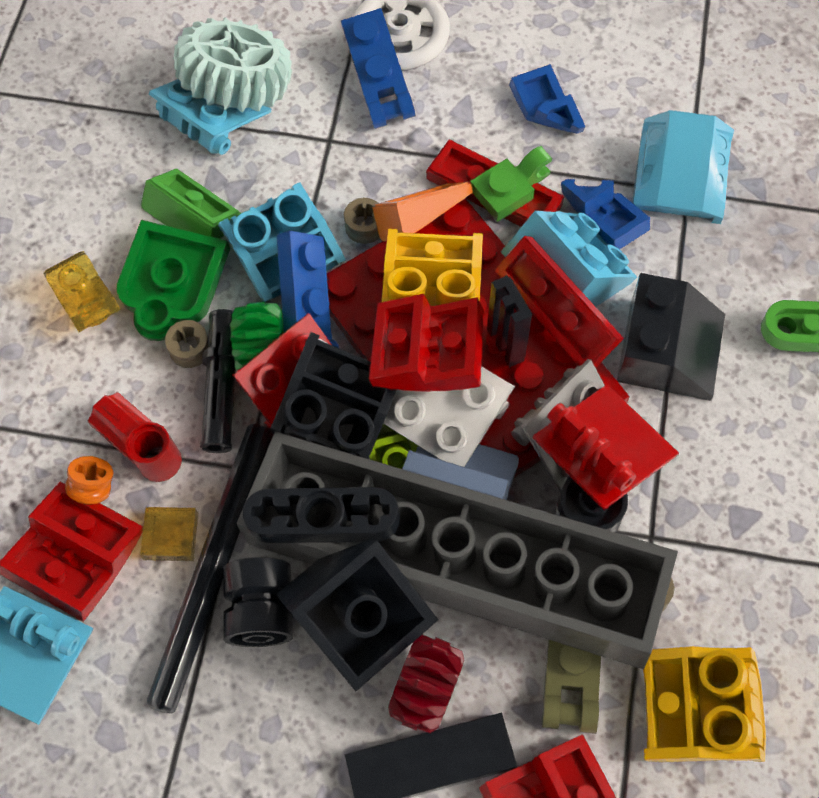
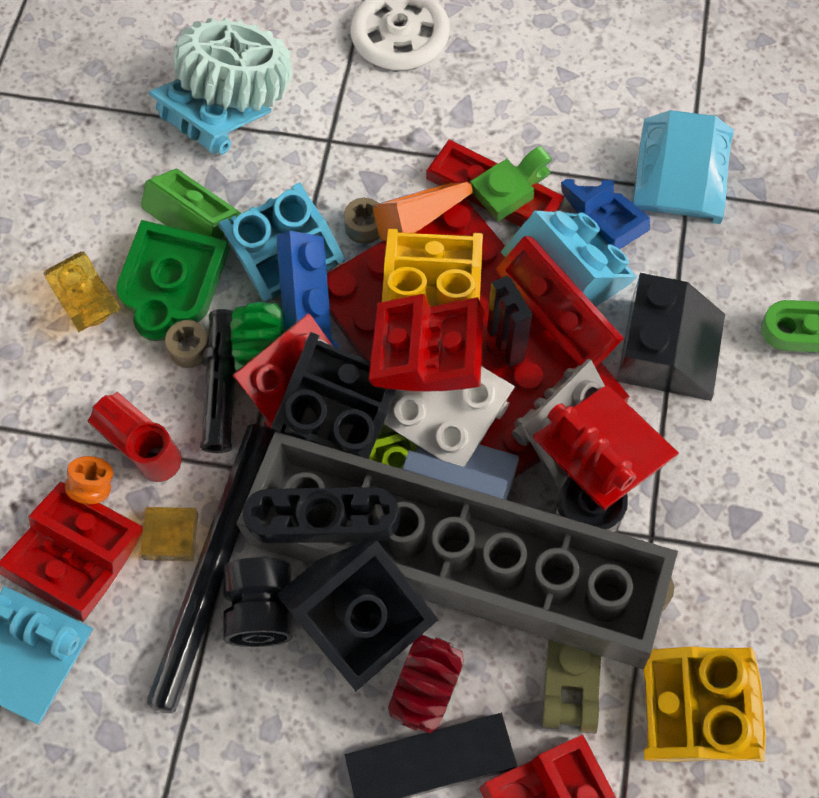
(377, 67): blue plate -> none
(544, 101): blue slope -> none

